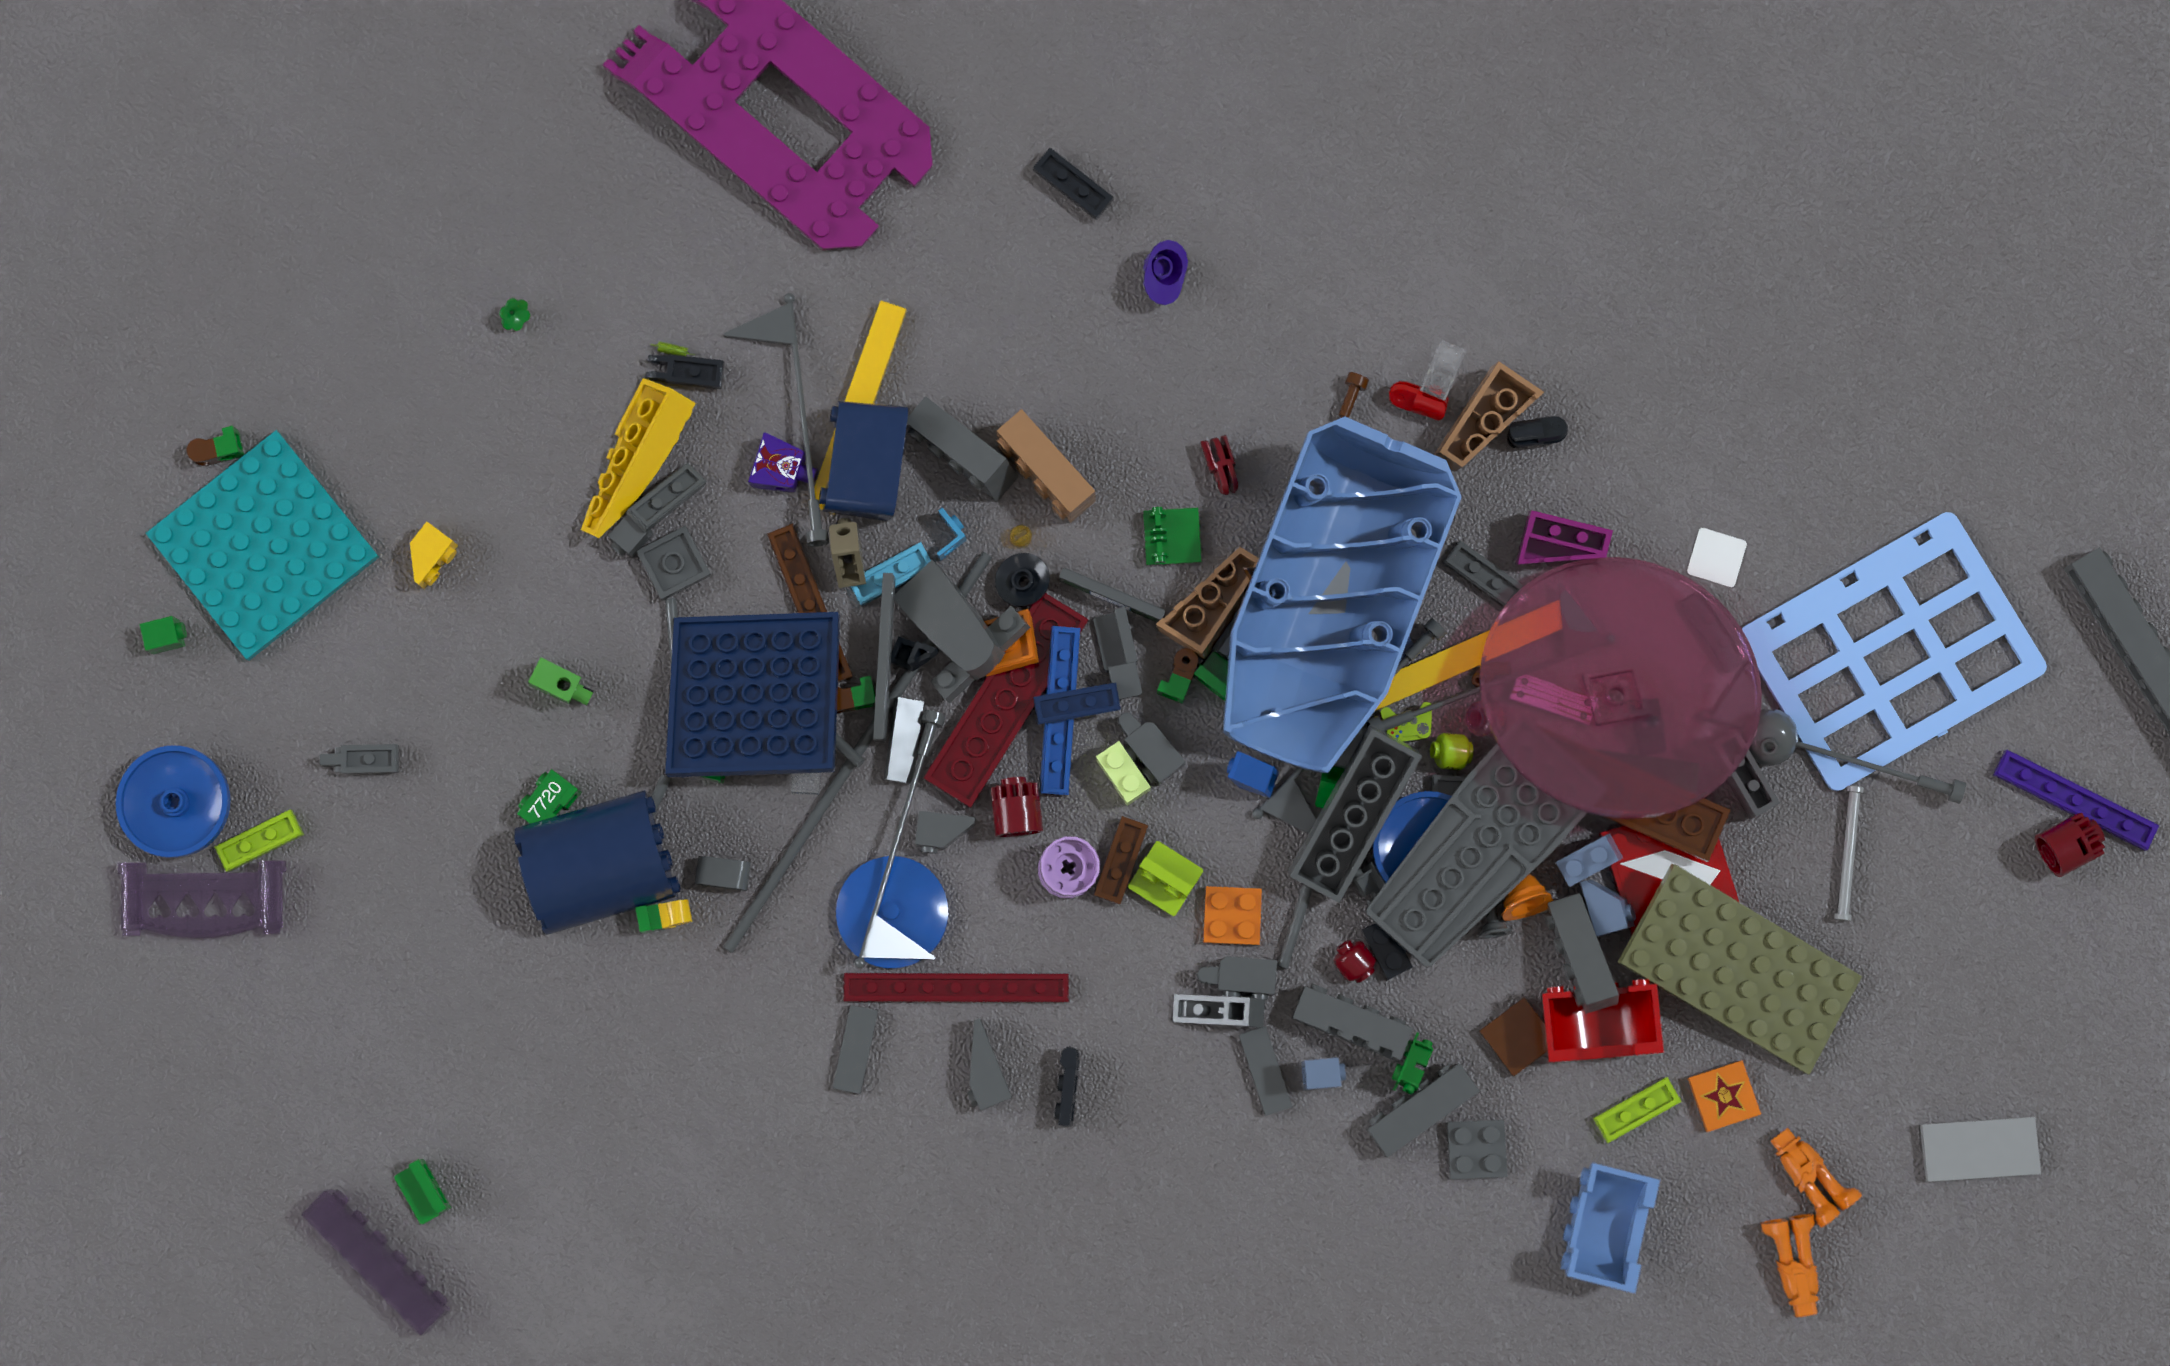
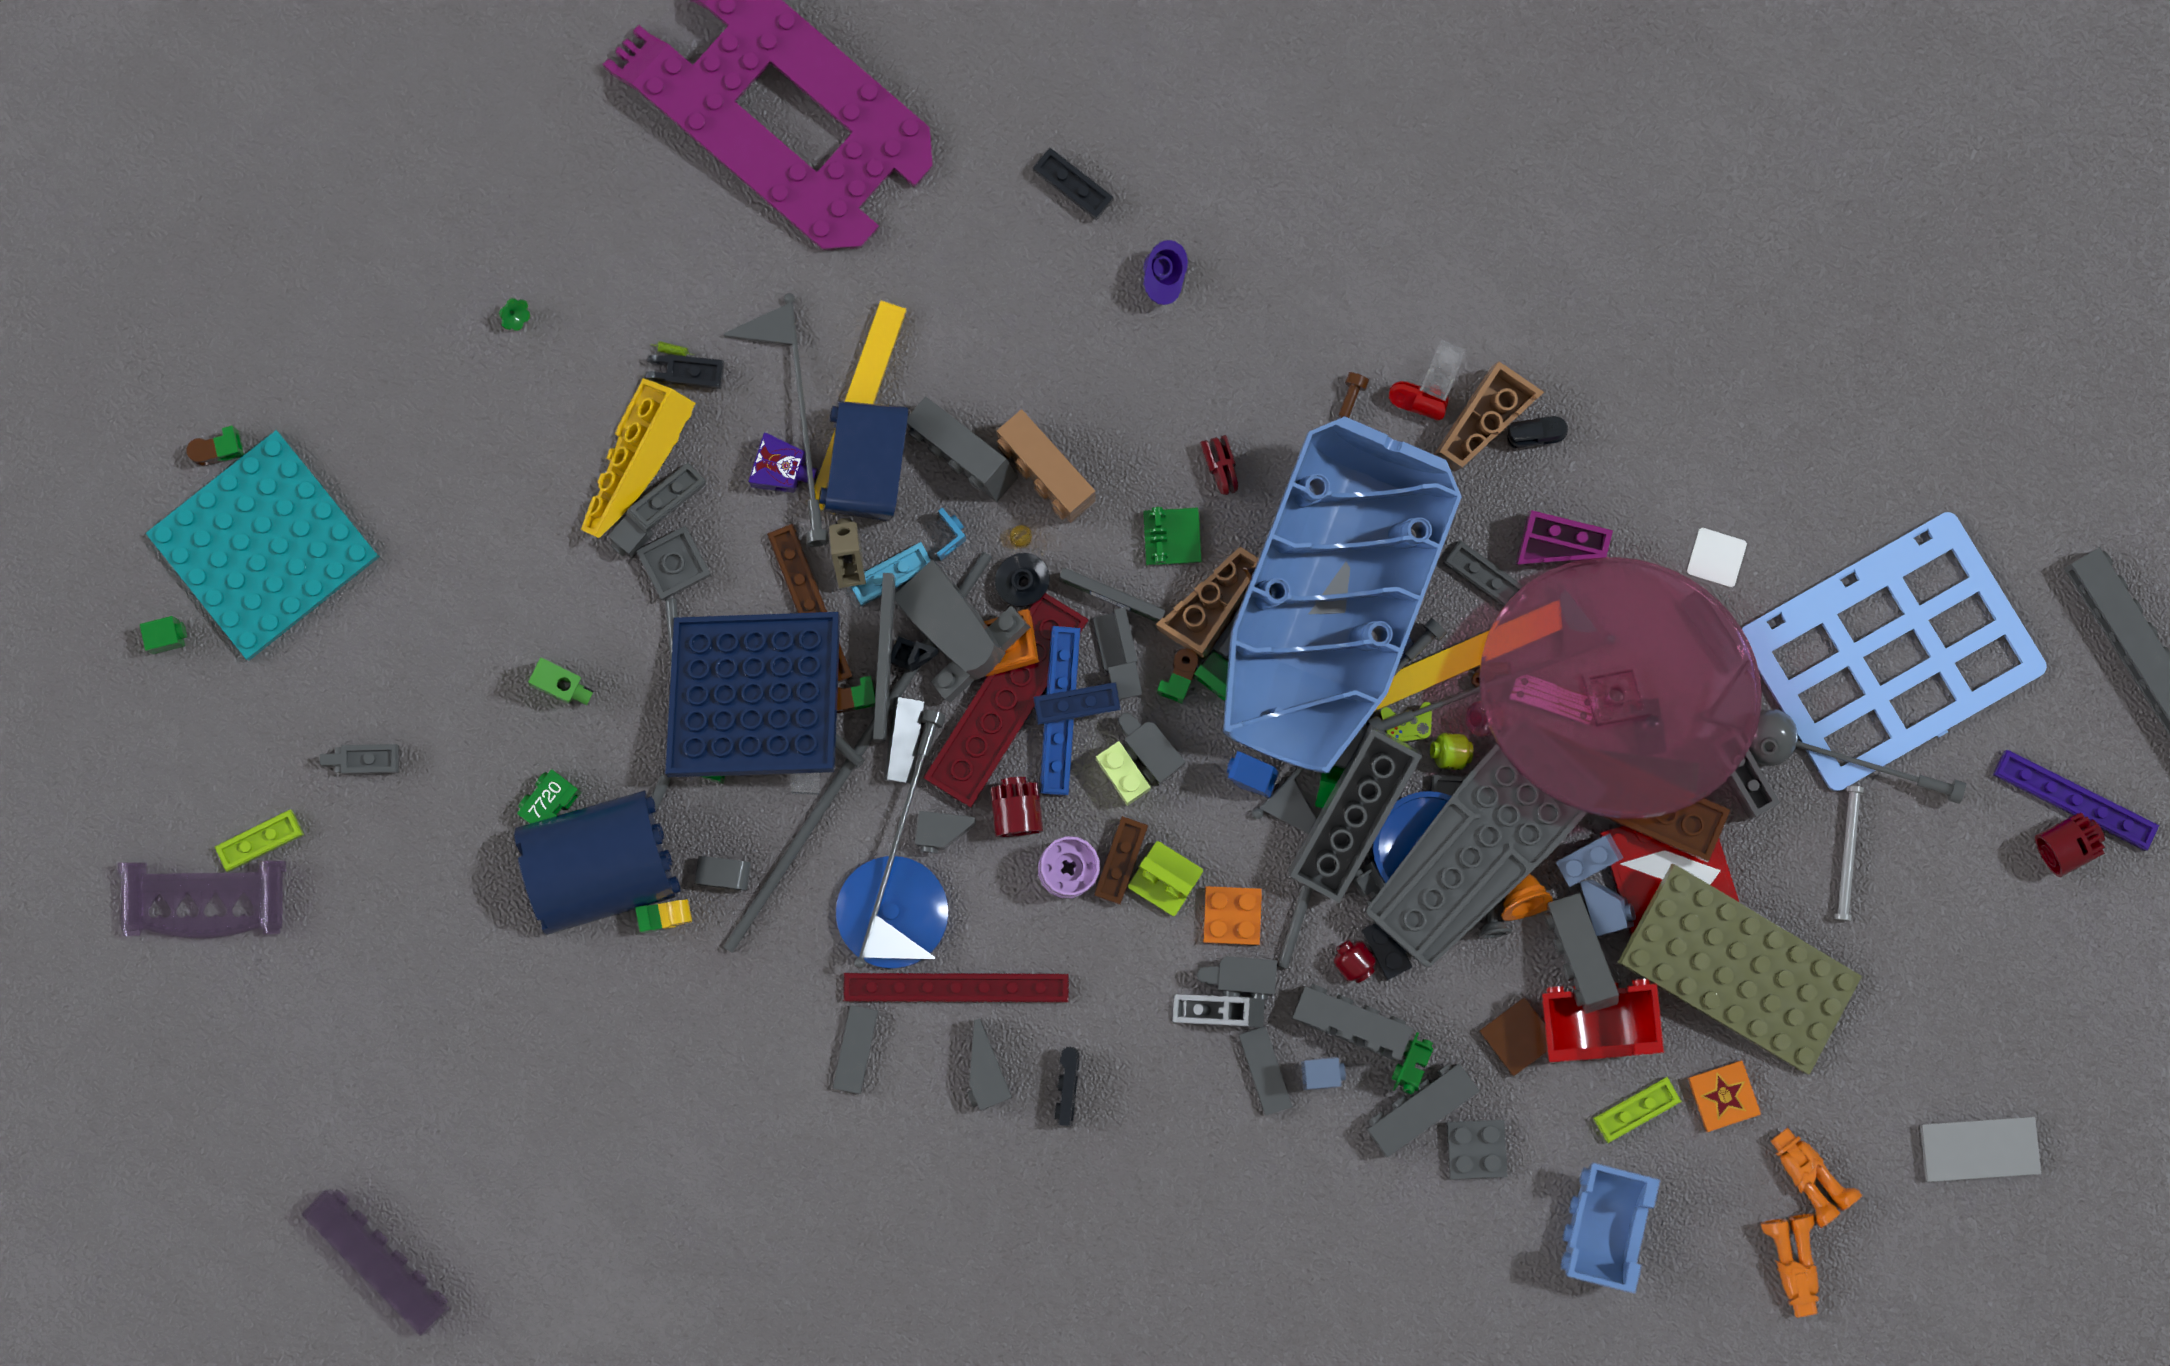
(173, 801): blue dish -> none
(422, 1191): green panel -> none
(429, 553): yellow slope -> none

